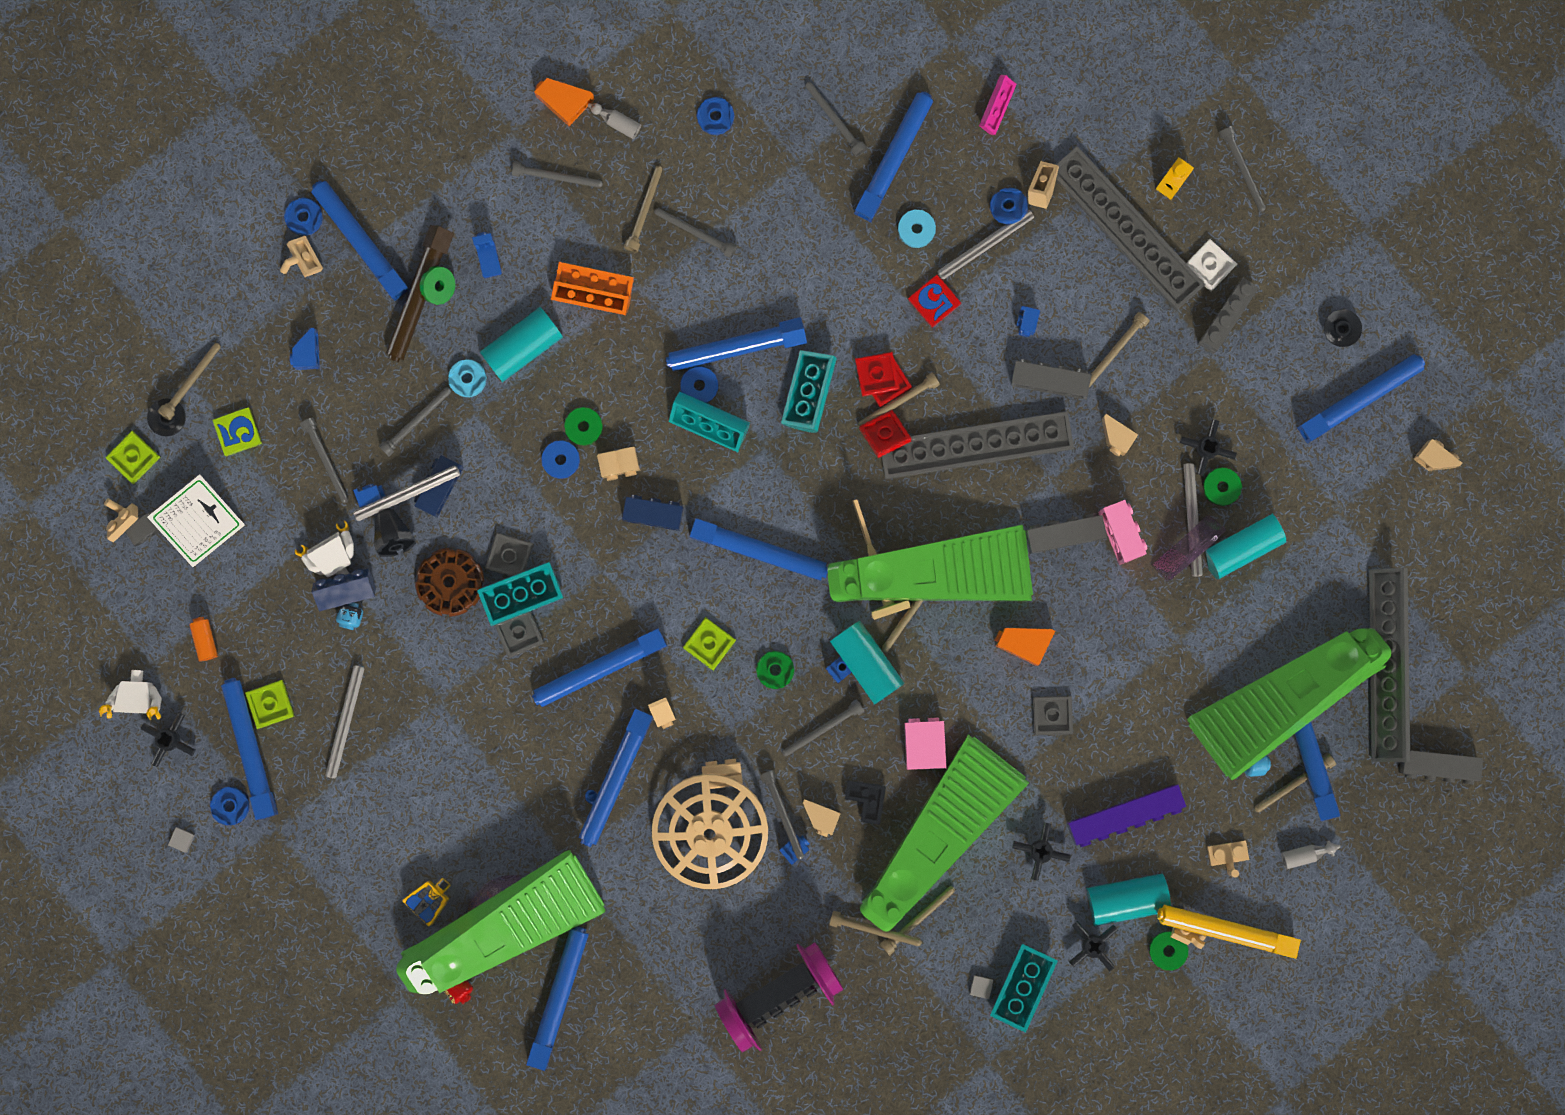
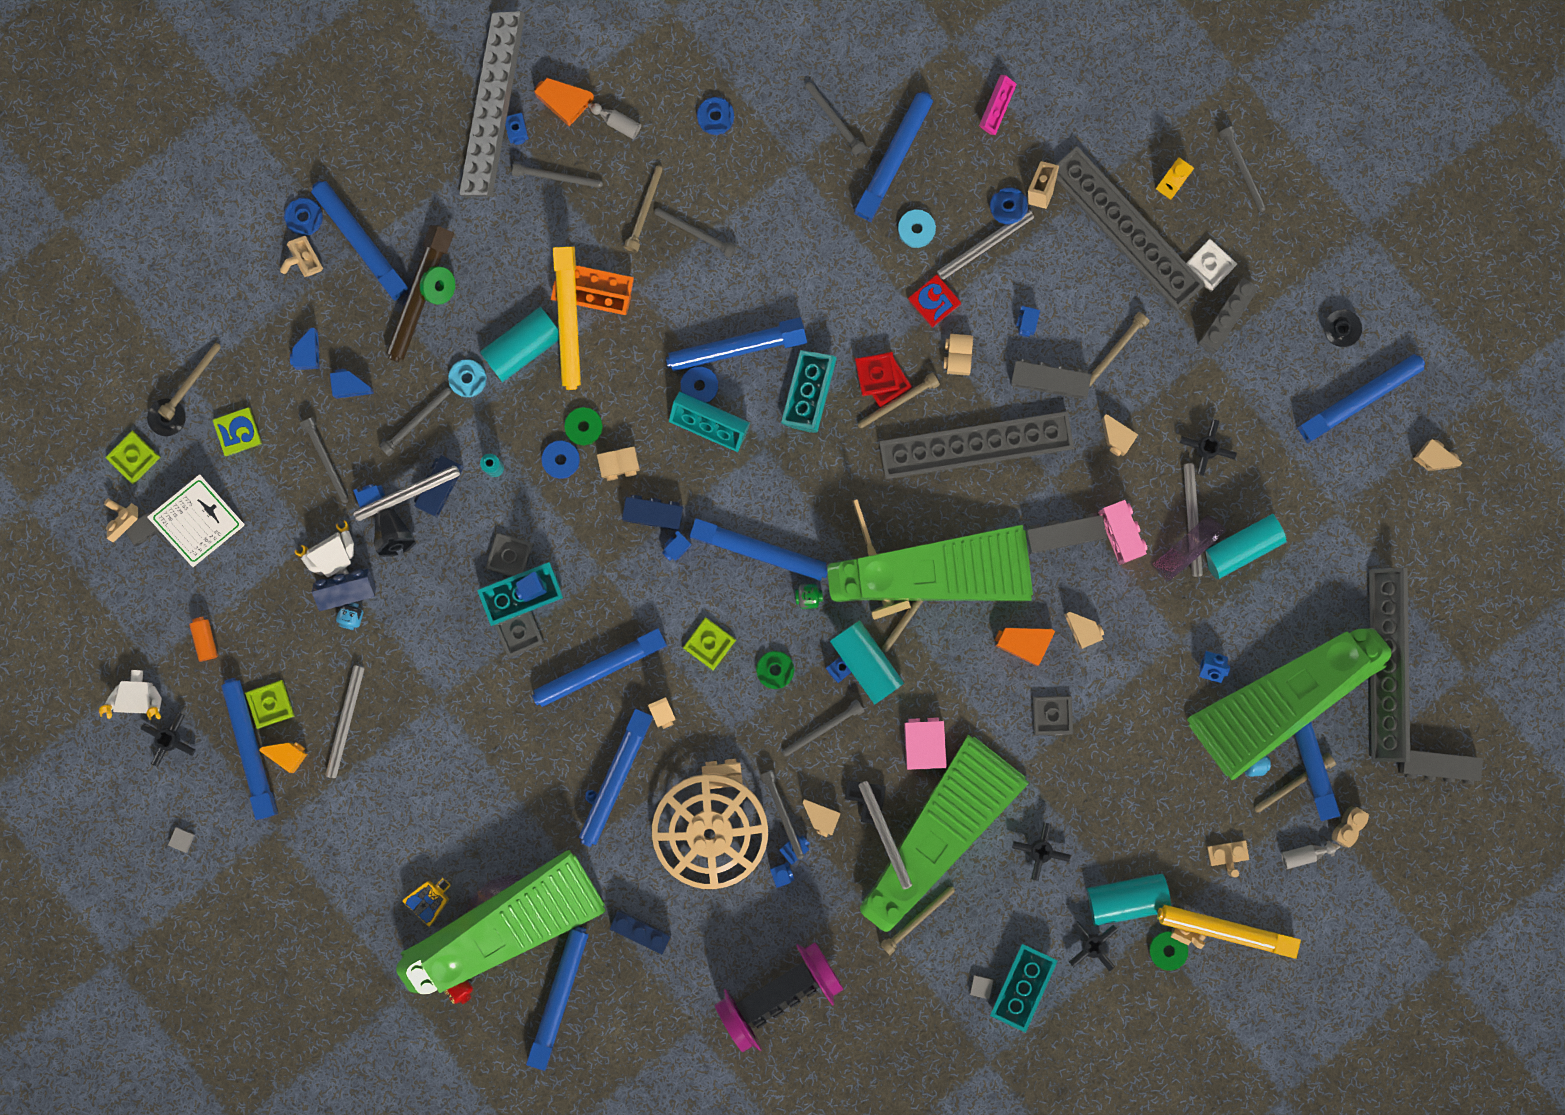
(218, 809): blue tile -> none
(286, 755): none -> light orange slope
(346, 384): none -> blue slope
(460, 586): reddish brown plate -> none
(487, 254): blue bracket -> none
(492, 104): none -> plate
(494, 470): none -> teal brick
(516, 129): none -> blue brick
(530, 587): none -> blue slope
(567, 316): none -> yellow brick
(640, 932): none -> dark blue brick
(676, 547): none -> blue brick
(782, 874): none -> blue brick
(808, 596): none -> green head
(839, 920): dark tan piece -> none
(885, 433): red tile -> none
(885, 835): none -> light grey axle
(959, 354): none -> tan brick
(1084, 630): none -> tan slope
(1126, 814): dark purple brick -> none
(1214, 667): none -> blue brick
(1233, 486): green tile -> none
(1352, 822): none -> tan brick

